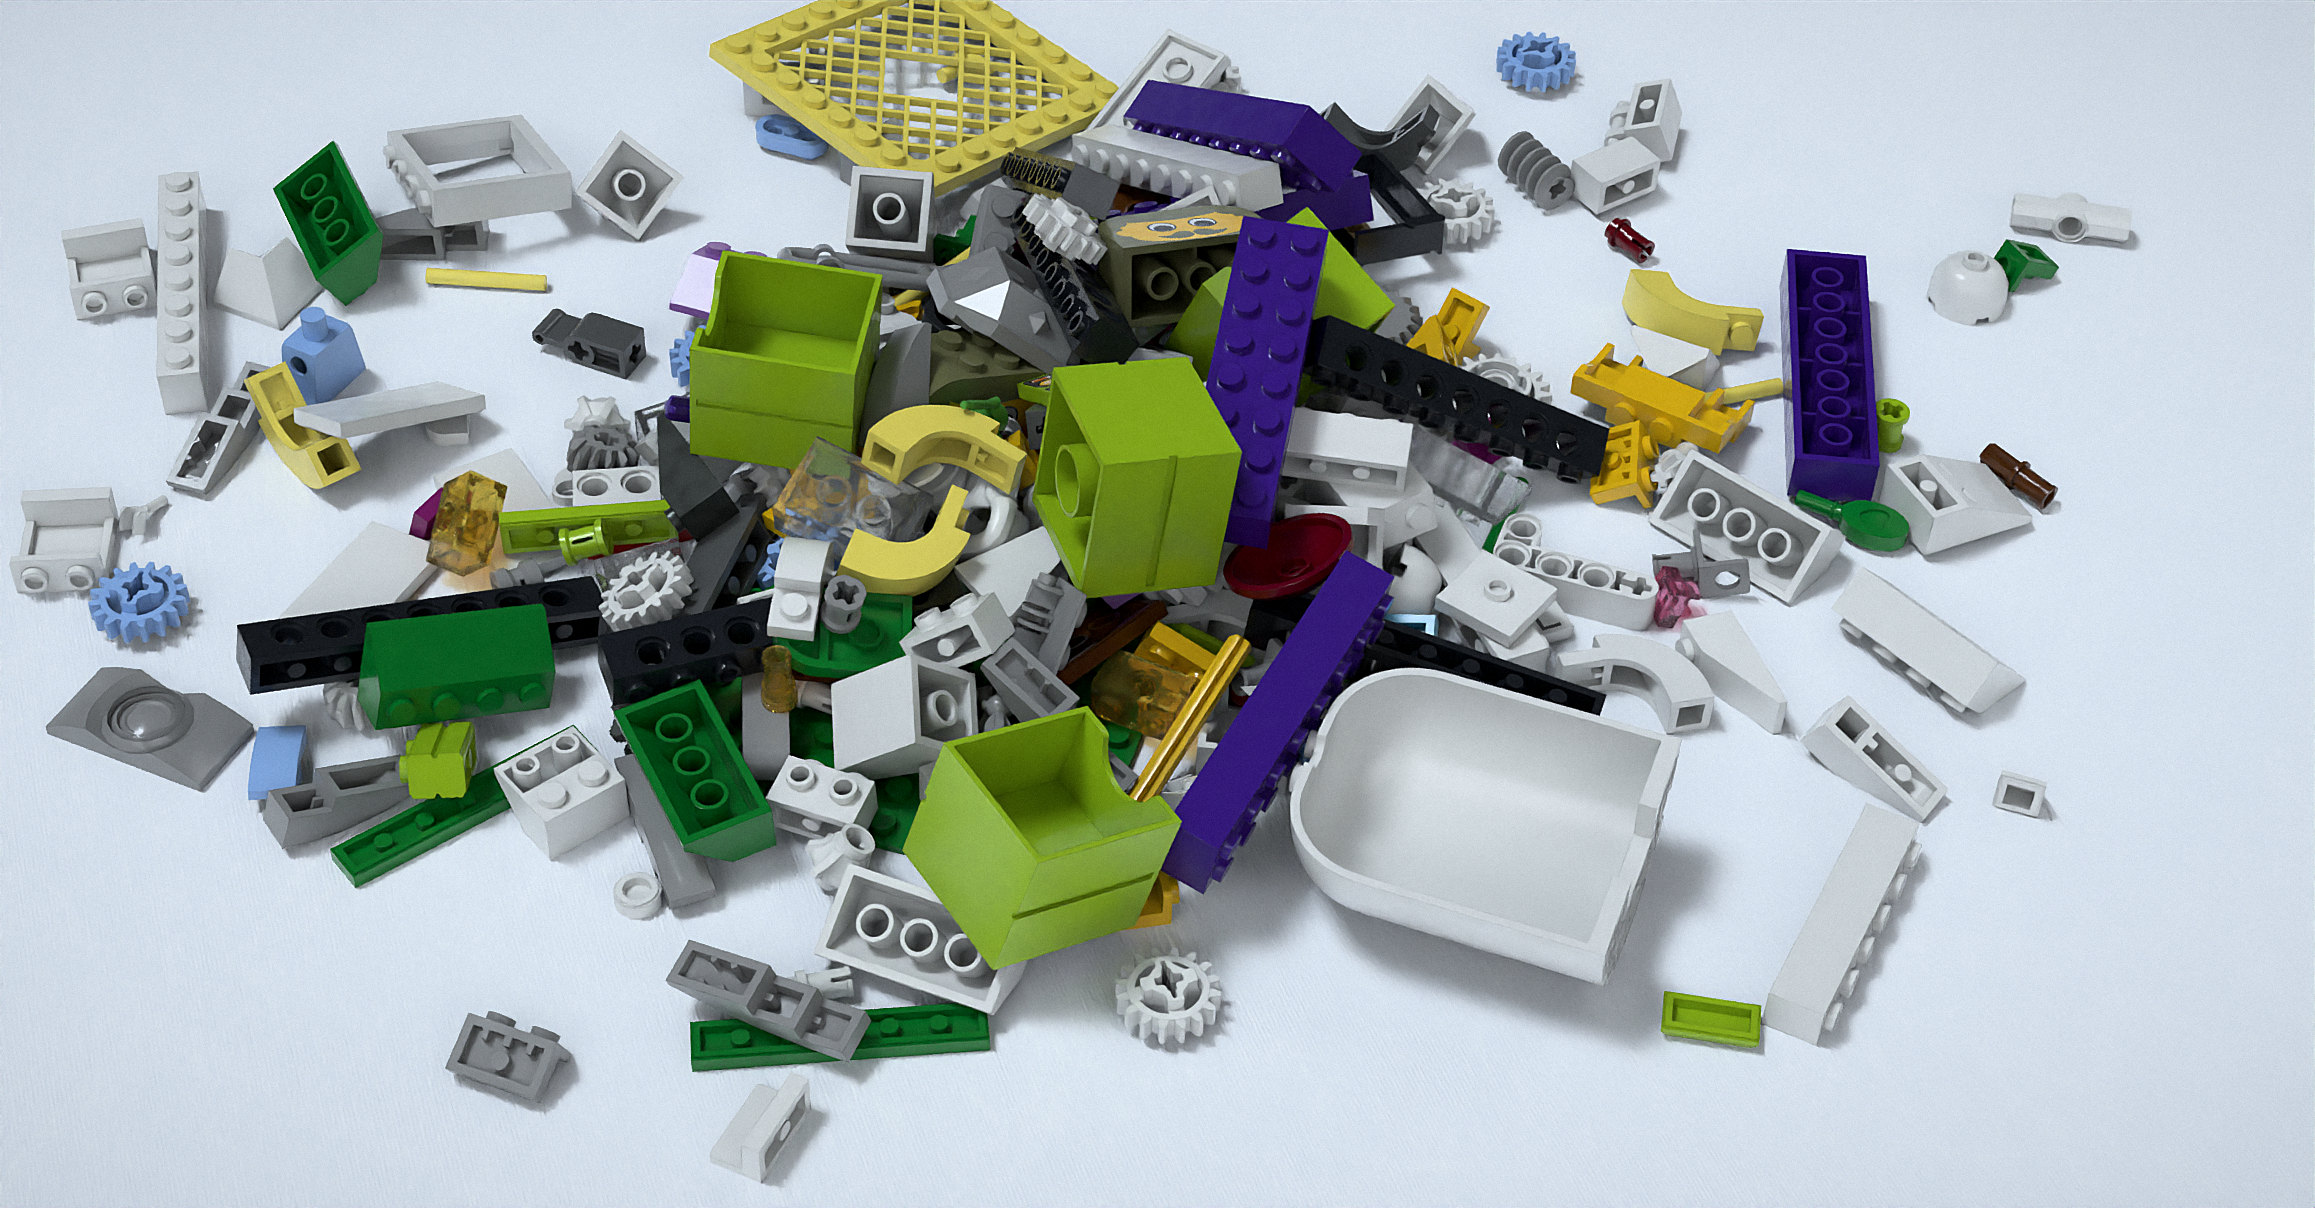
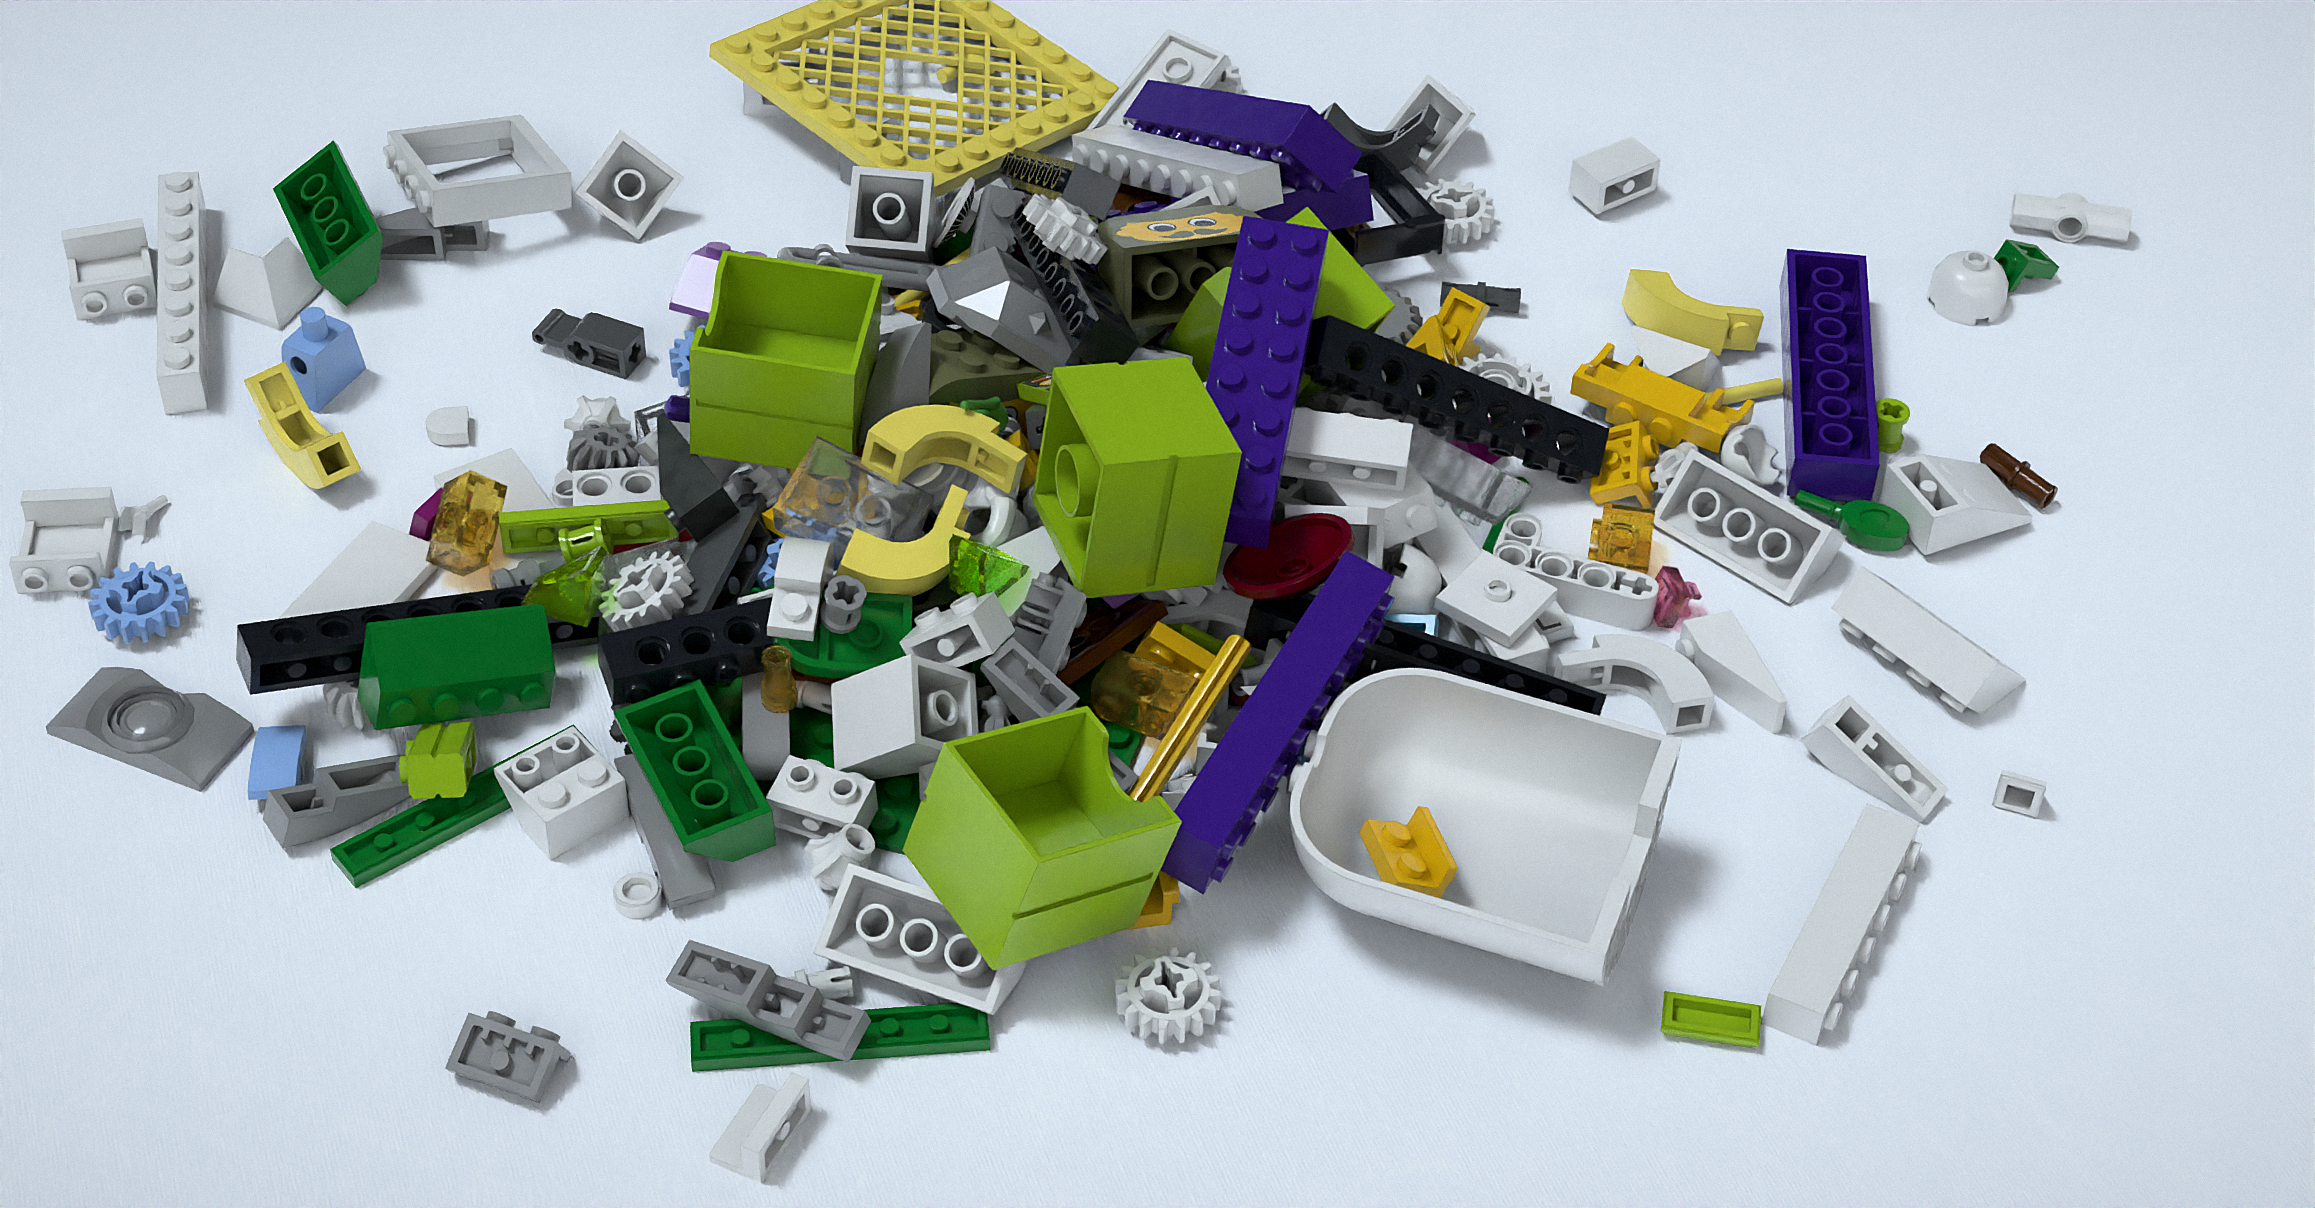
(218, 437): light grey slope -> none
(389, 409): white tile -> none
(486, 279): light yellow bar -> none
(571, 590): none -> clear neon green slope
(789, 136): light blue plate -> none
(958, 215): none -> white dish
(981, 568): none -> clear neon green slope
(1410, 853): none -> yellow bracket
(1496, 297): none -> dark grey pin
(1536, 61): light blue gear -> none
(1536, 170): light grey piece -> none
(1623, 235): dark red pin -> none
(1623, 537): none -> clear yellow brick
(1650, 118): white brick -> none
(1692, 565): light grey bracket -> none
(1749, 455): none -> white hair

